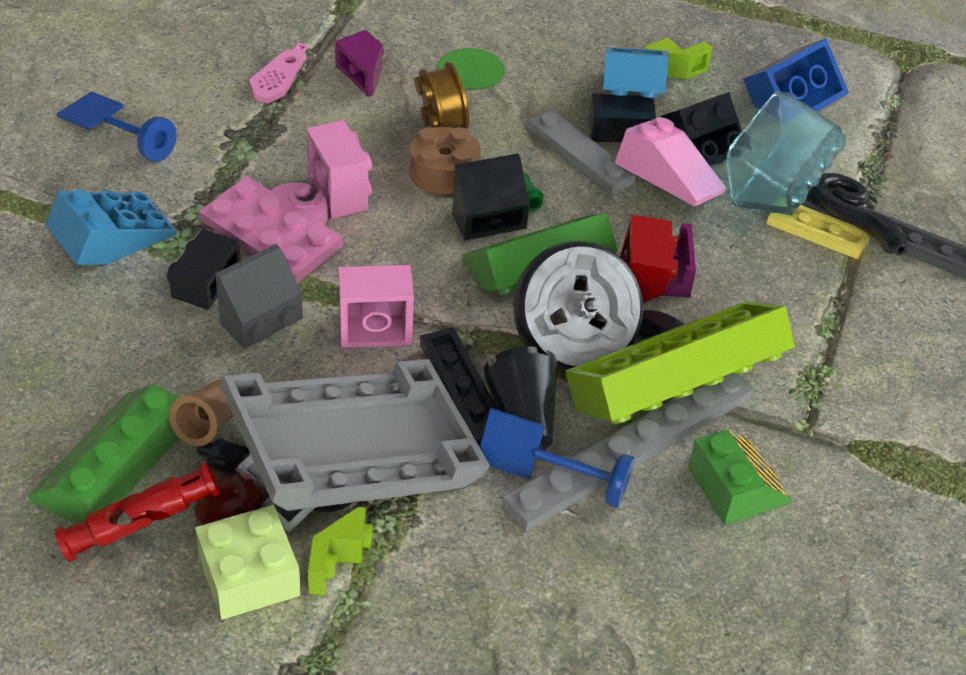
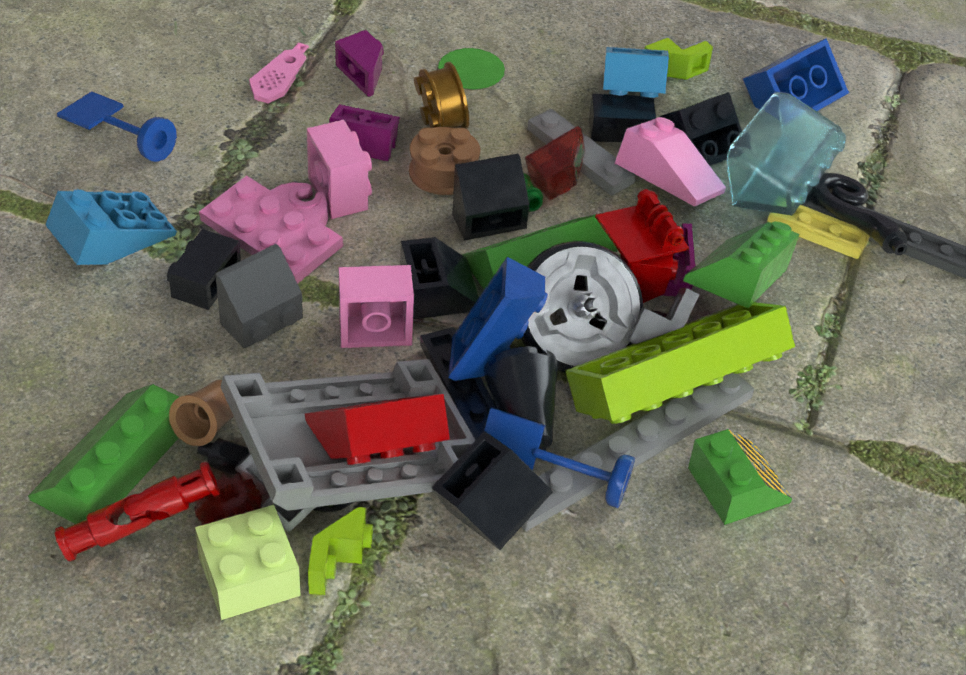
(374, 130): none -> magenta hinge
(381, 428): none -> red slope
(439, 278): none -> black slope
(491, 490): none -> black slope
(496, 319): none -> blue slope
(557, 164): none -> clear red slope
(643, 229): none -> red hinge
(653, 325): none -> flat silver slope
(746, 263): none -> bright green slope

